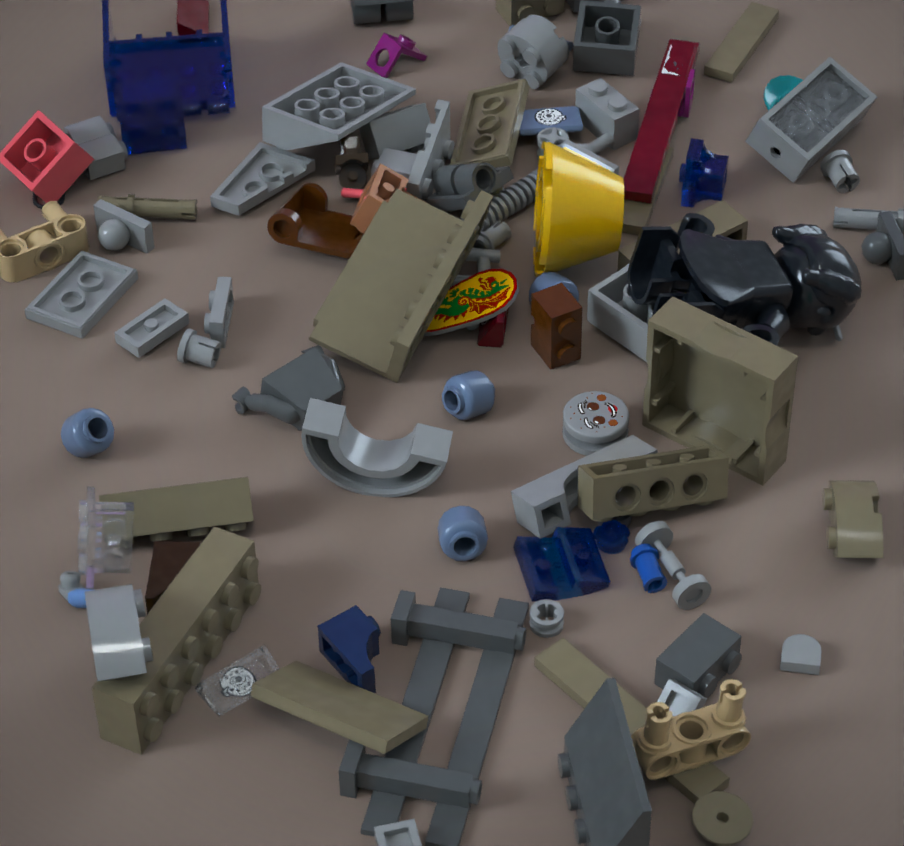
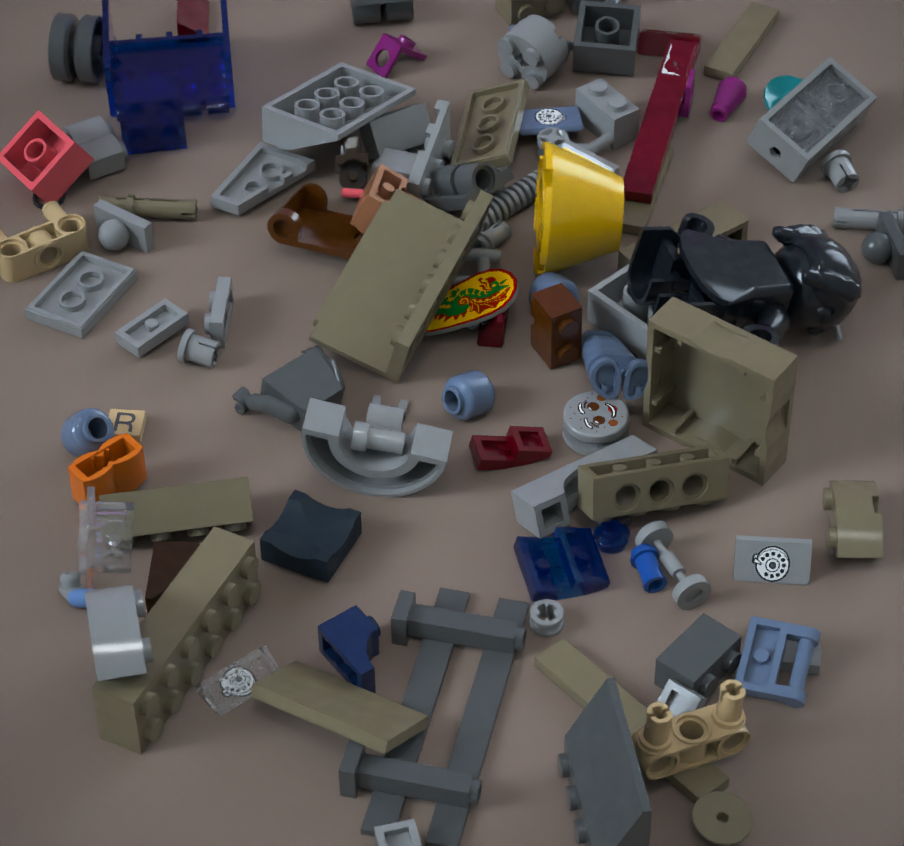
(76, 48): none -> dark grey wheel
(112, 469): none -> orange brick
(128, 422): none -> tan tile
(311, 537): none -> black brick
(381, 428): none -> light grey flag
(462, 533): sand blue head -> none
(518, 448): none -> dark red slope
(612, 365): none -> sand blue piece
(655, 41): none -> dark red slope
(702, 174): clear blue brick -> none
(728, 97): none -> magenta cone
(764, 656): none -> sand blue plate
(772, 560): none -> light grey slope

